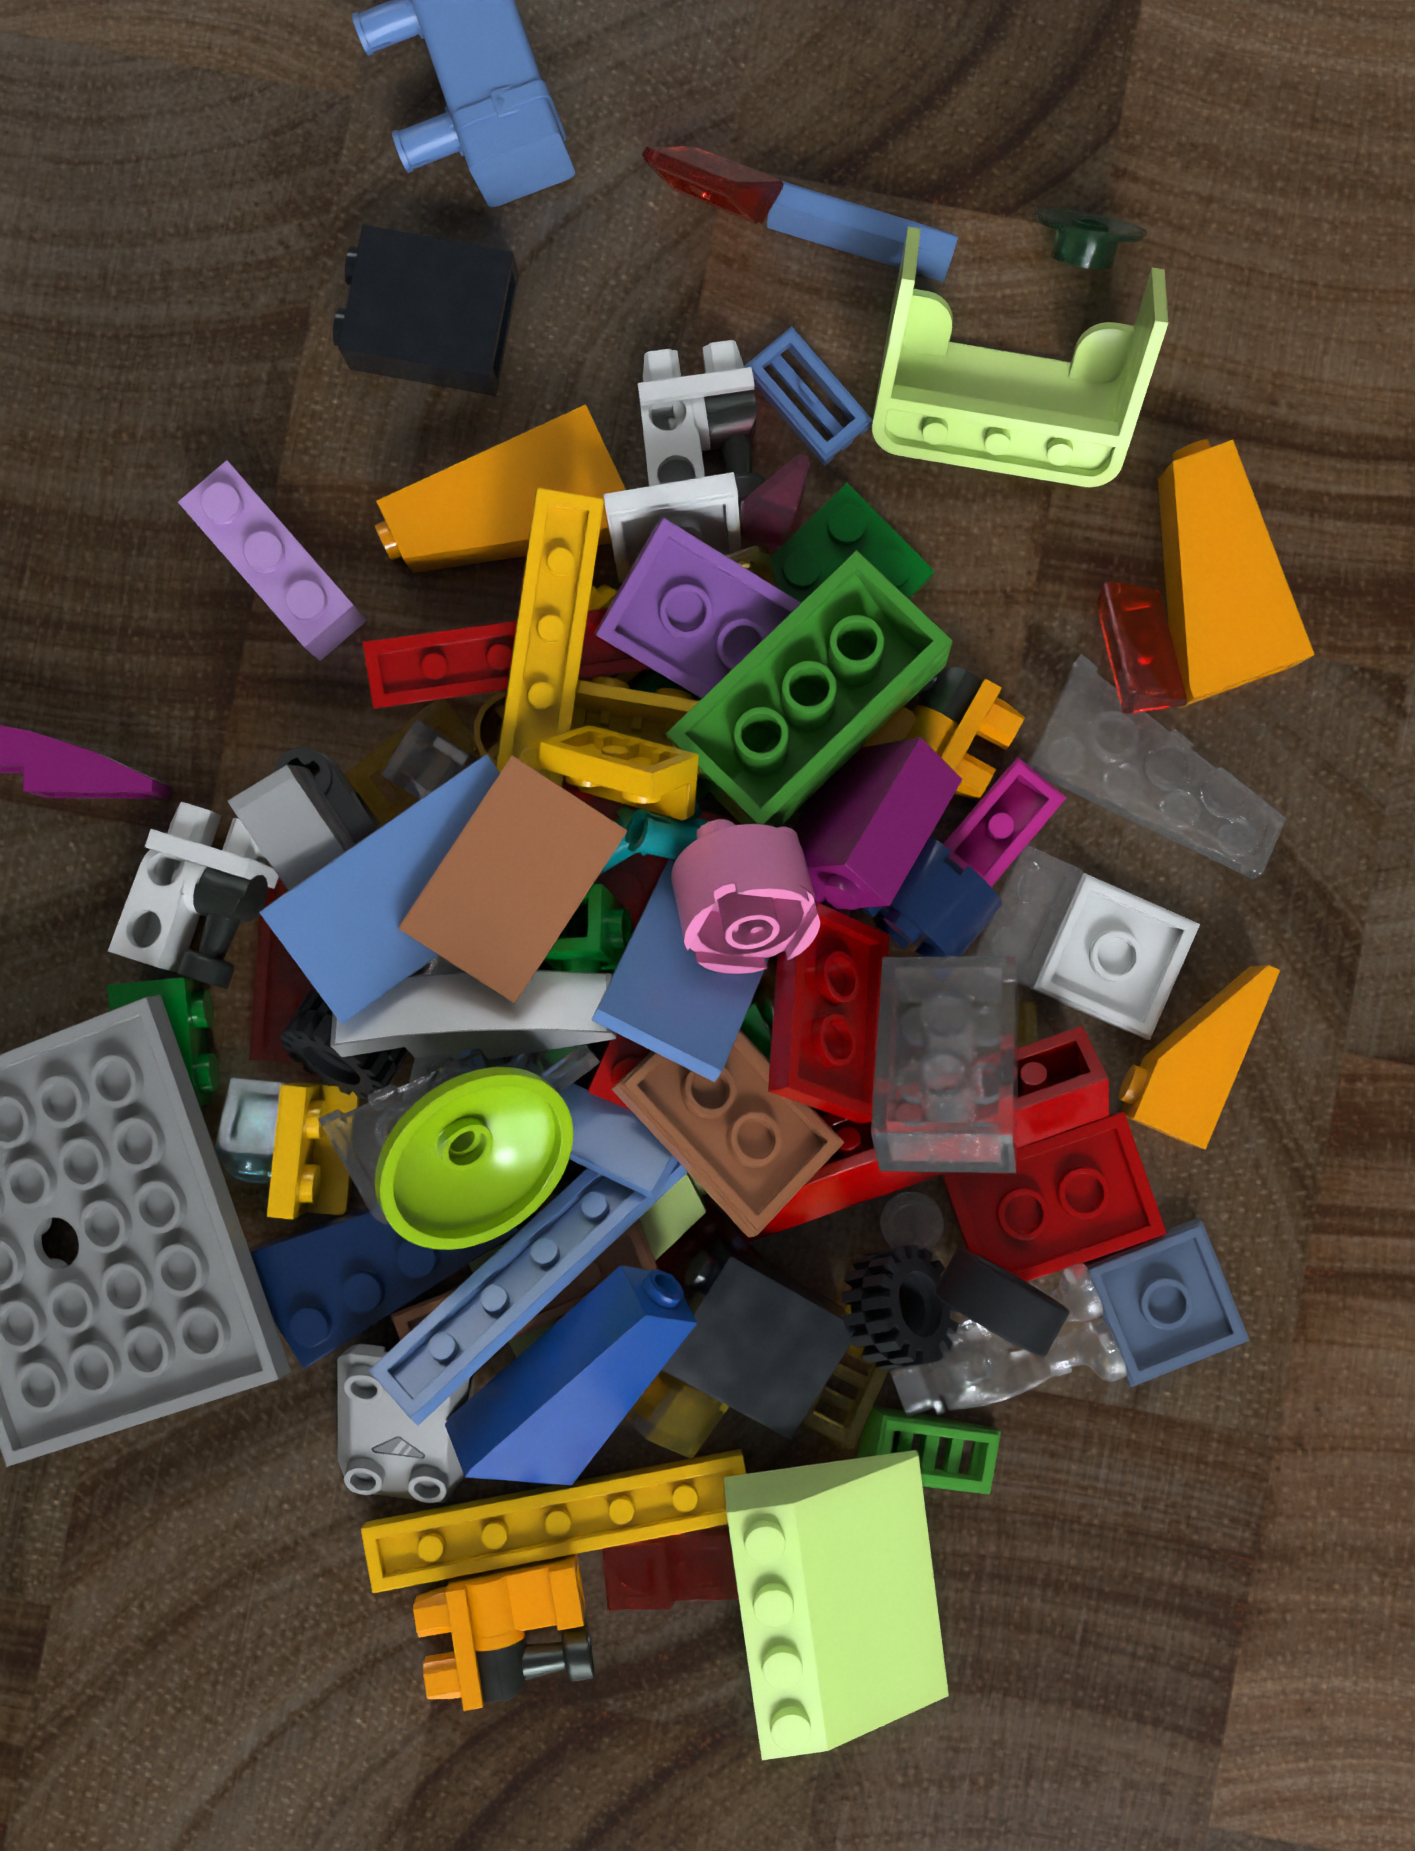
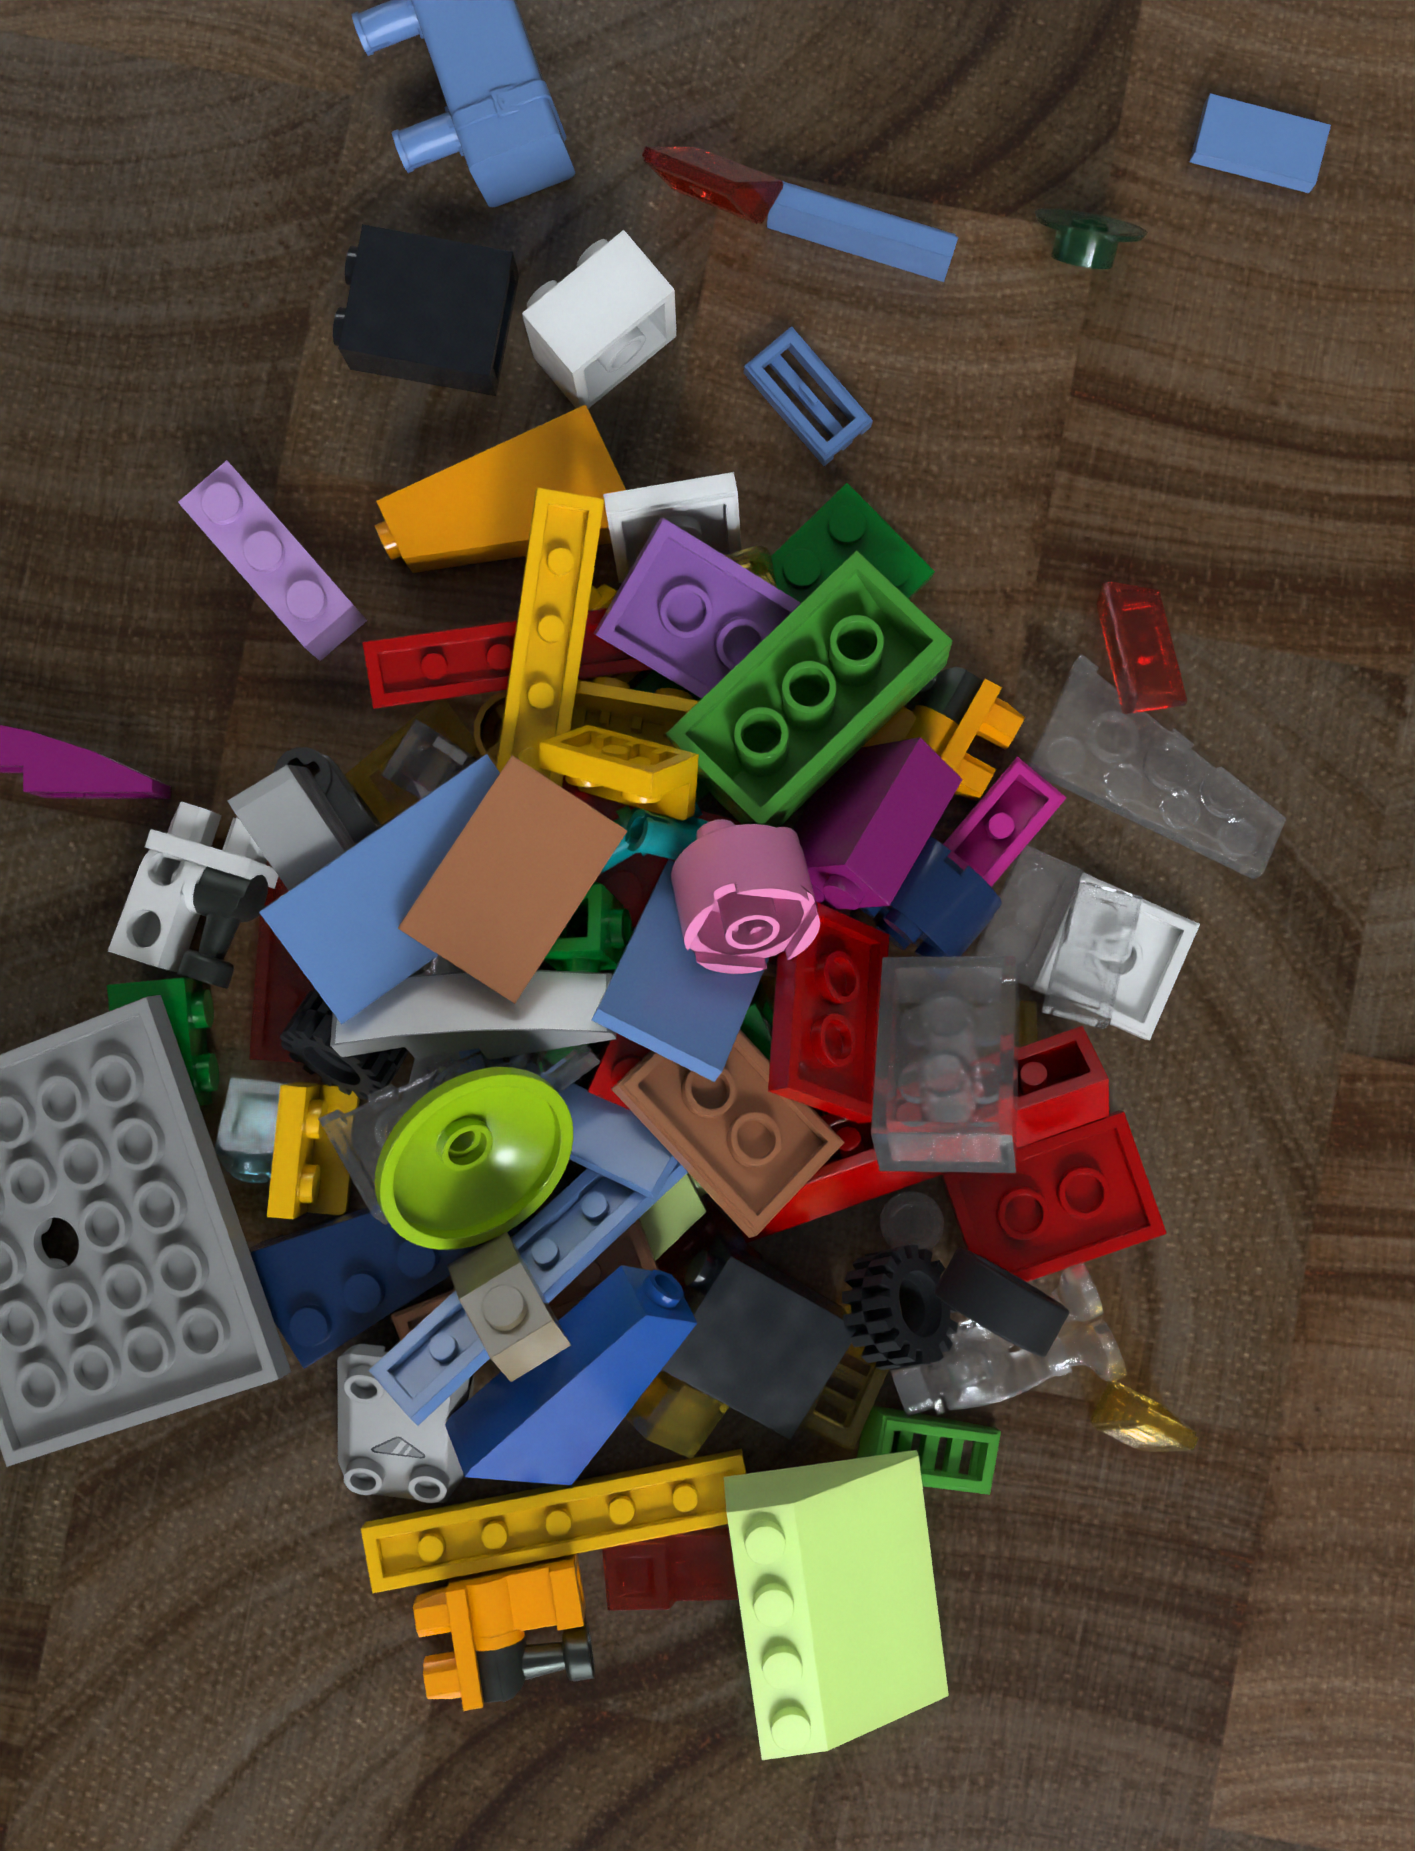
(507, 1307): none -> dark tan slope
(600, 320): none -> white brick
(699, 415): white hips -> none
(772, 508): clear pink slope -> none
(1011, 407): yellowish green windscreen -> none
(1092, 954): none -> clear slope
(1141, 1421): none -> clear yellow slope
(1167, 1302): sand blue tile -> none
(1194, 1068): light orange slope -> none
(1222, 576): light orange slope -> none
(1260, 143): none -> medium blue tile

